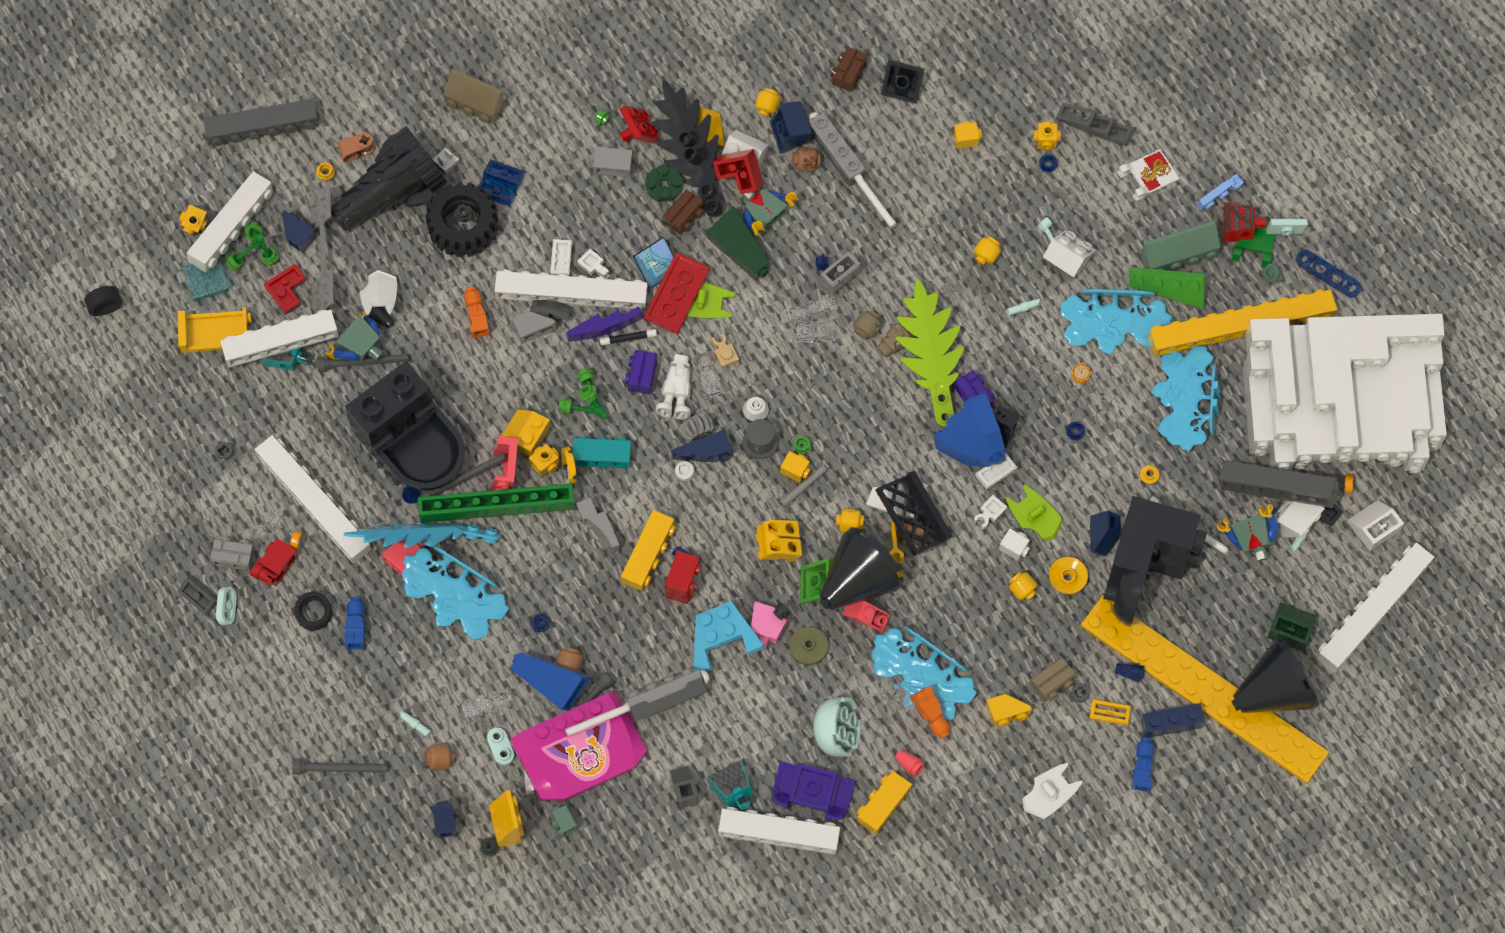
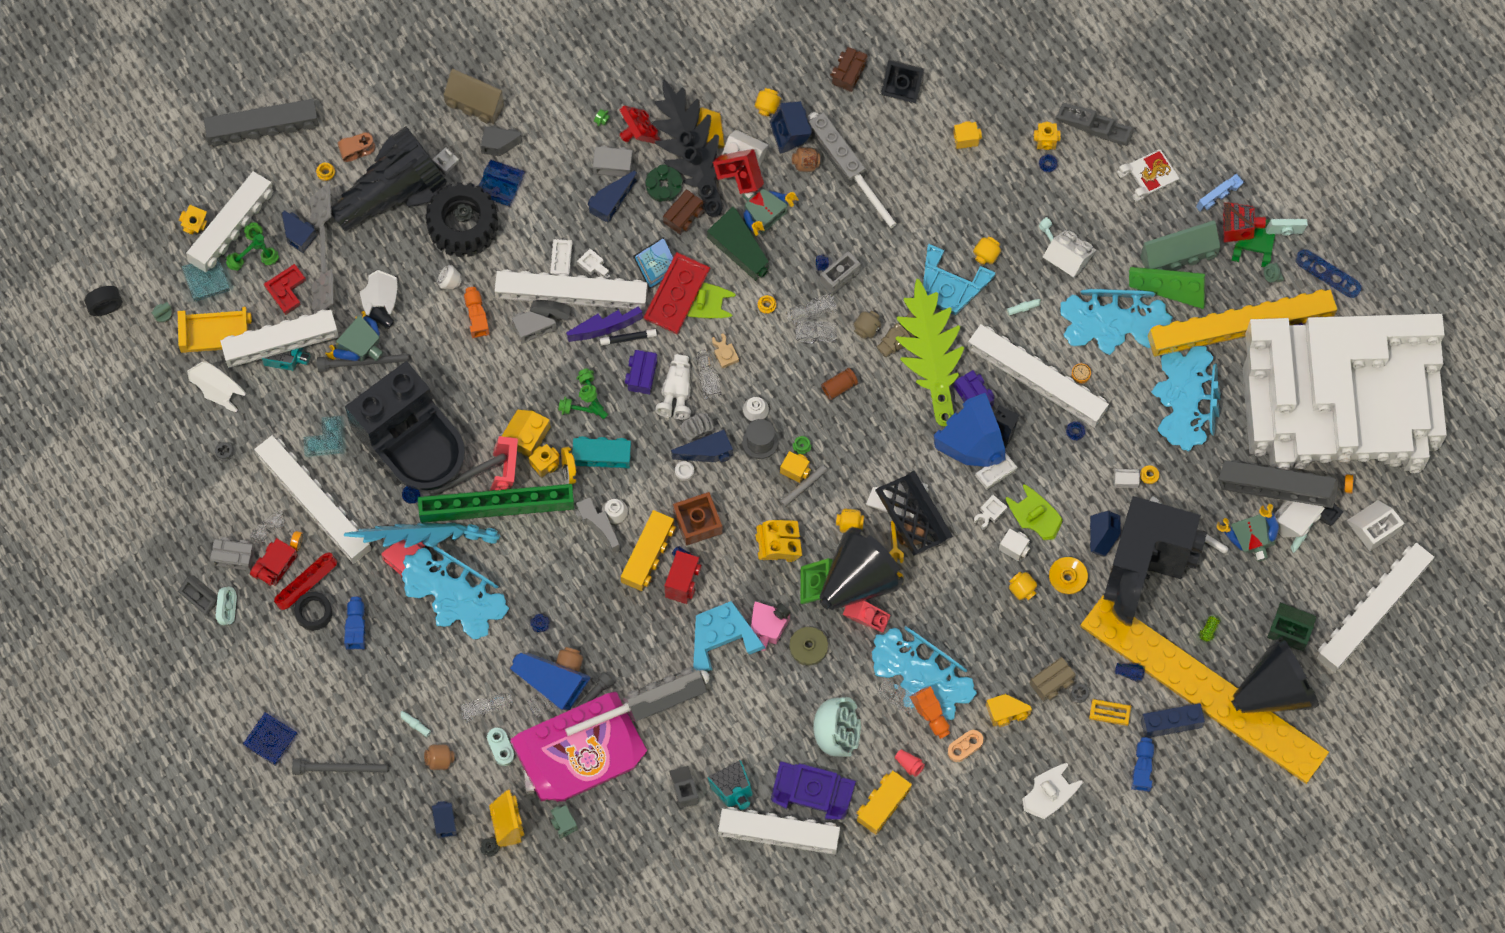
(162, 312): none -> sand green plate
(215, 384): none -> white shield
(270, 739): none -> clear blue plate
(305, 581): none -> red beam
(328, 443): none -> clear light blue plate
(449, 278): none -> white cone
(499, 141): none -> dark grey slope
(610, 198): none -> dark blue slope
(615, 510): none -> white cone
(697, 518): none -> dark orange brick
(767, 299): none -> yellow plate
(839, 383): none -> dark orange piece
(951, 289): none -> medium azure wing
(964, 745): none -> light nougat plate
(1037, 375): none -> white brick
(1126, 478): none -> white piece
(1209, 629): none -> clear neon green pin

